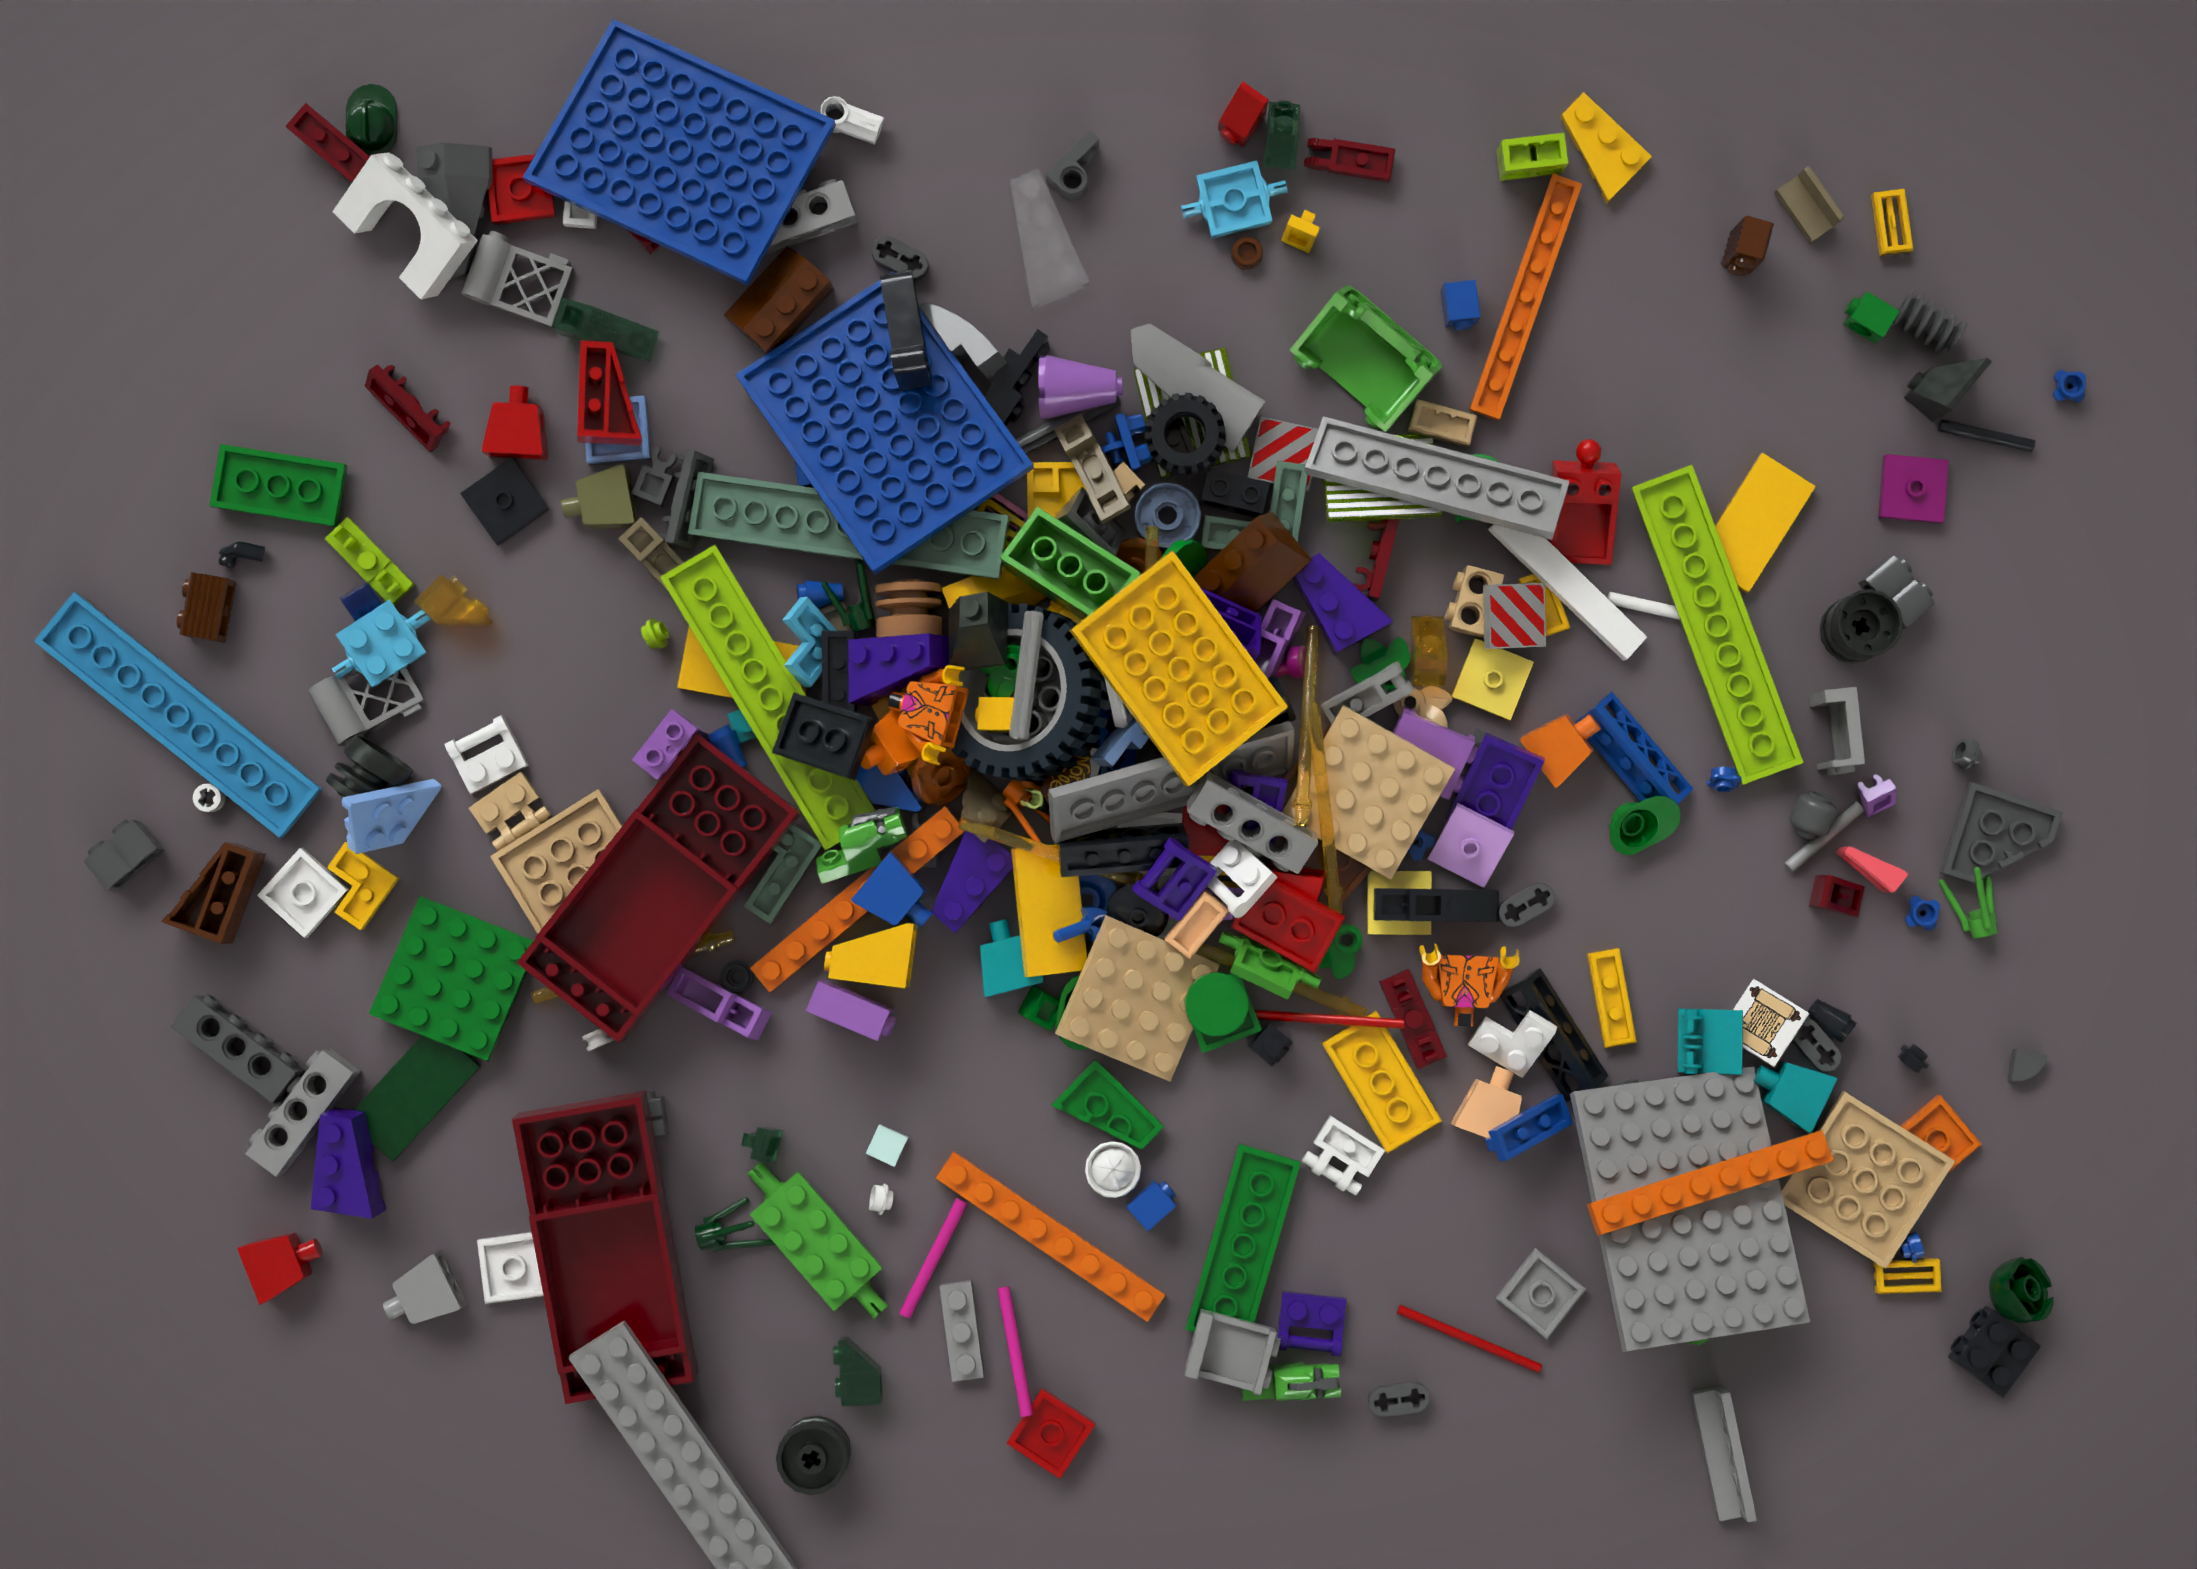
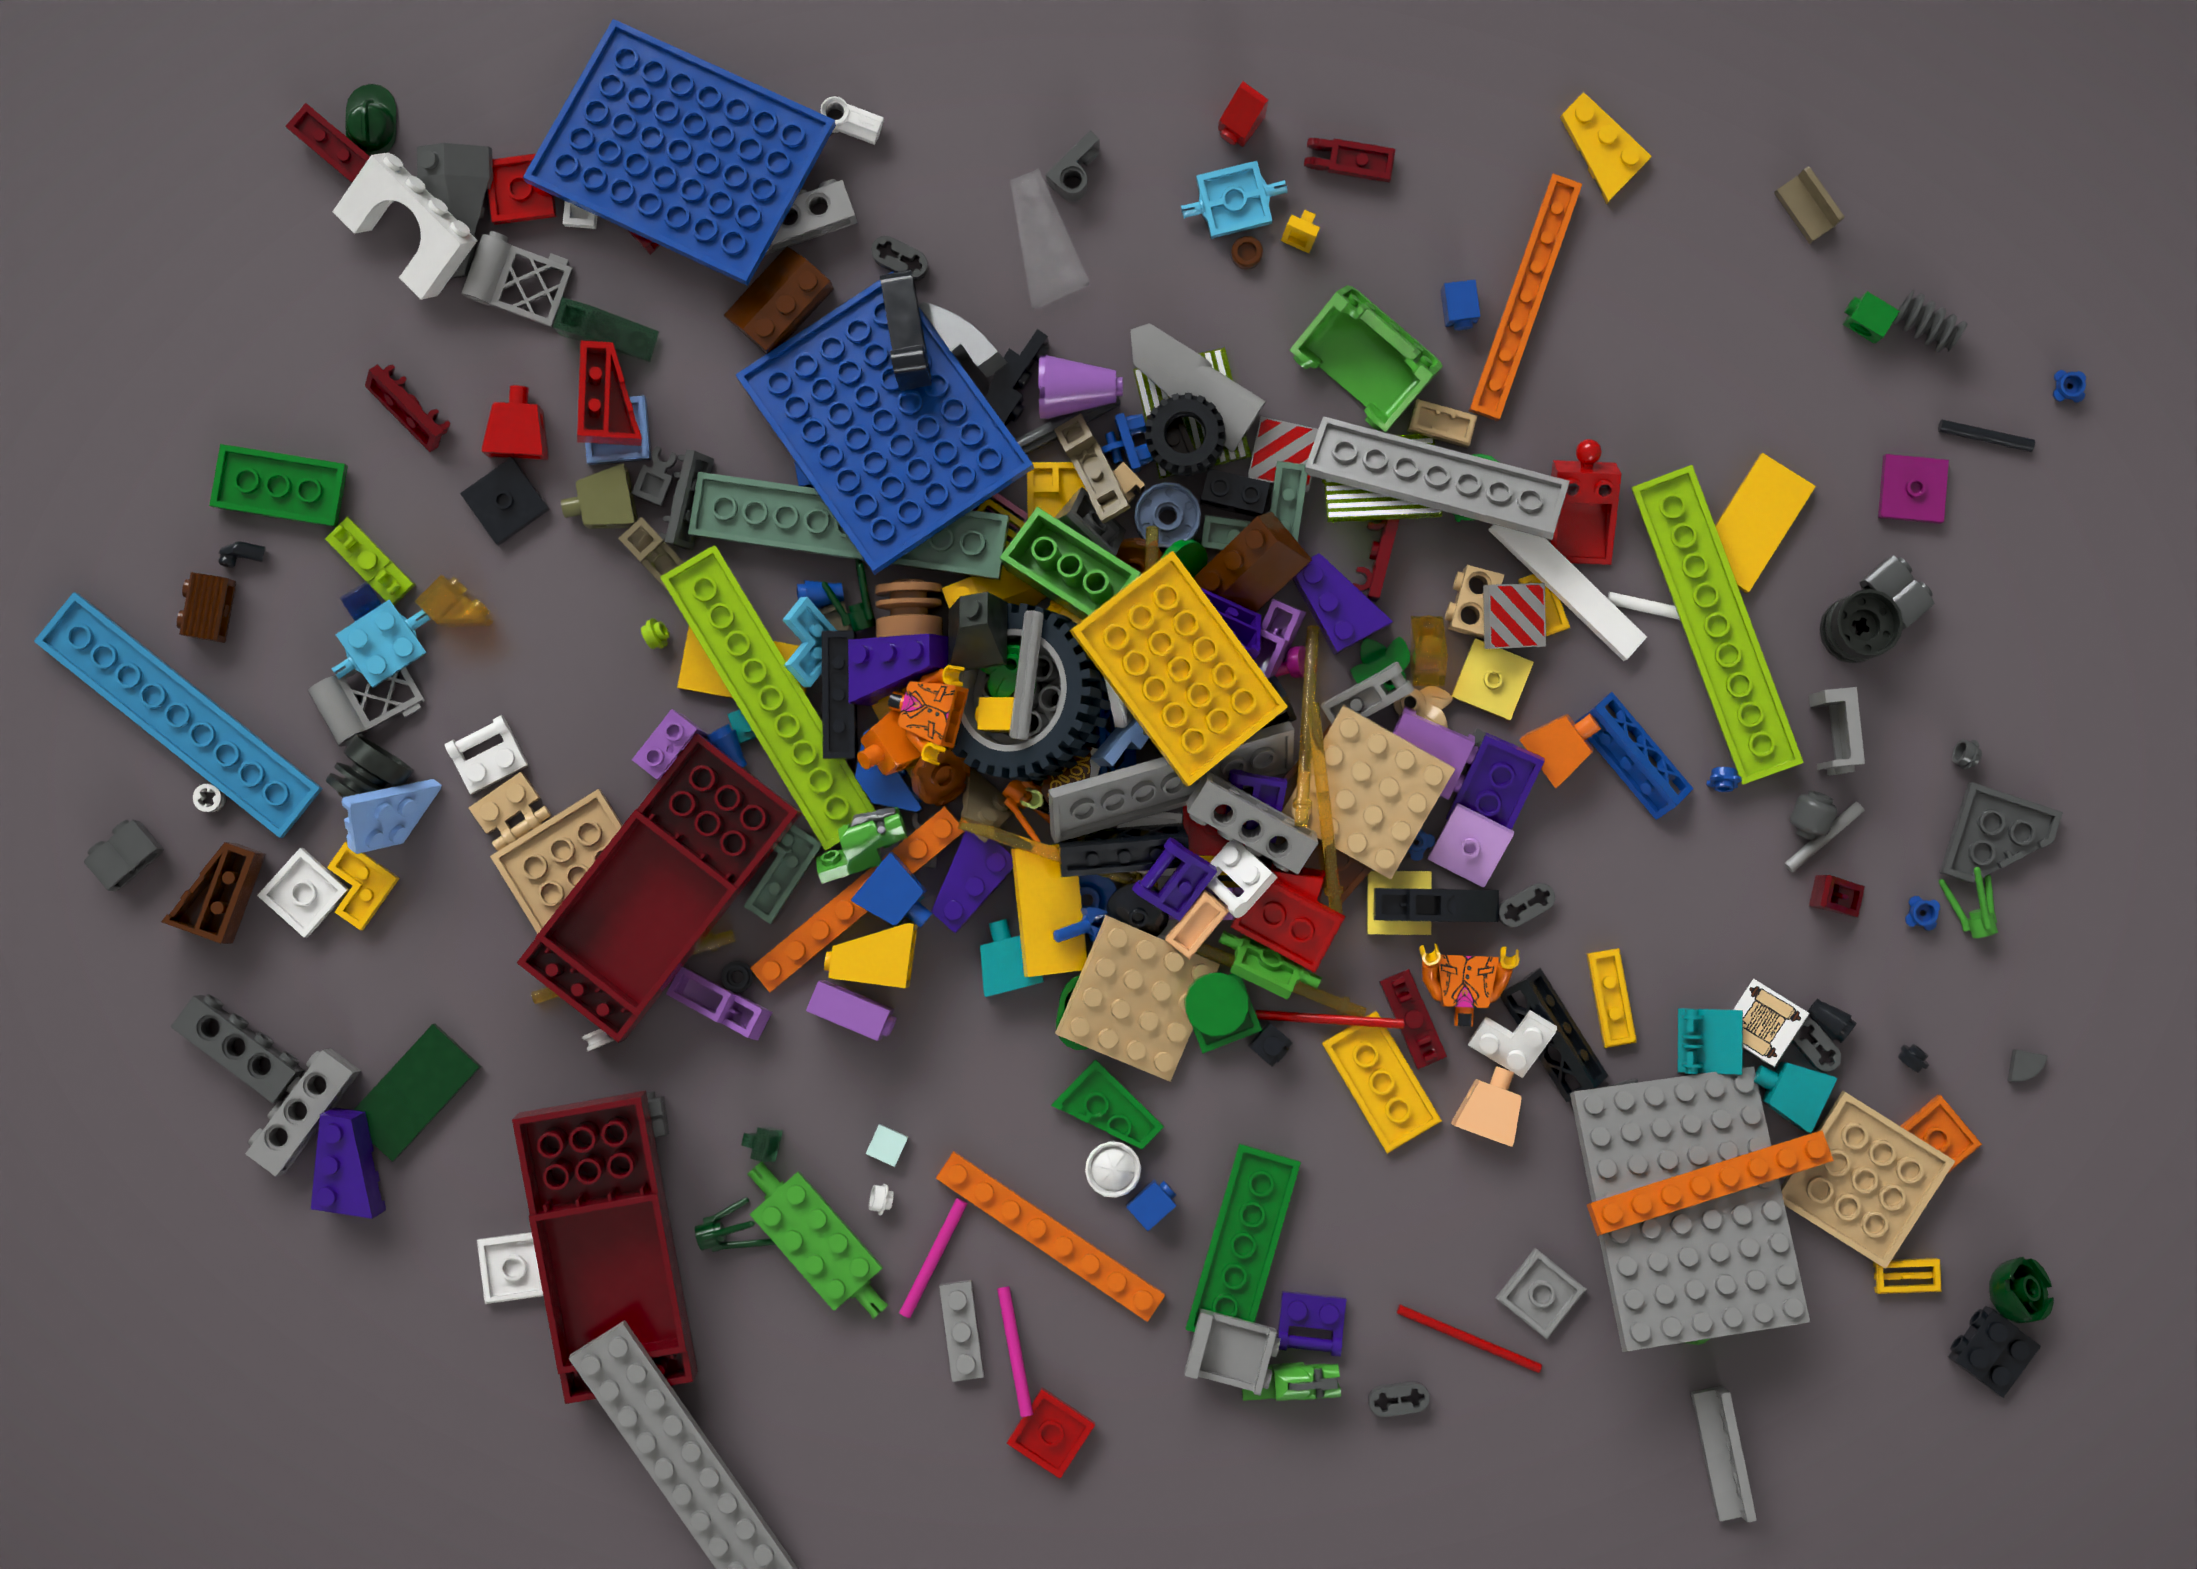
(278, 1263): red torso -> none
(426, 1291): light grey torso -> none
(452, 979): green plate -> none
(811, 1474): pearl dark grey wheel -> none
(824, 736): black tile -> none
(859, 1375): clear green slope -> none
(1040, 1008): green slope -> none
(1282, 135): clear green slope -> none
(1342, 957): green plate -> none
(1347, 1146): white plate -> none
(1529, 1128): blue plate -> none
(1532, 156): lime brick -> none
(1643, 824): green piece -> none
(1747, 245): reddish brown brick -> none
(1878, 797): medium lavender tile -> none
(1879, 873): coral slope -> none
(1894, 248): yellow tile -> none
(1912, 1247): blue plate -> none
(1943, 386): pearl dark grey slope -> none

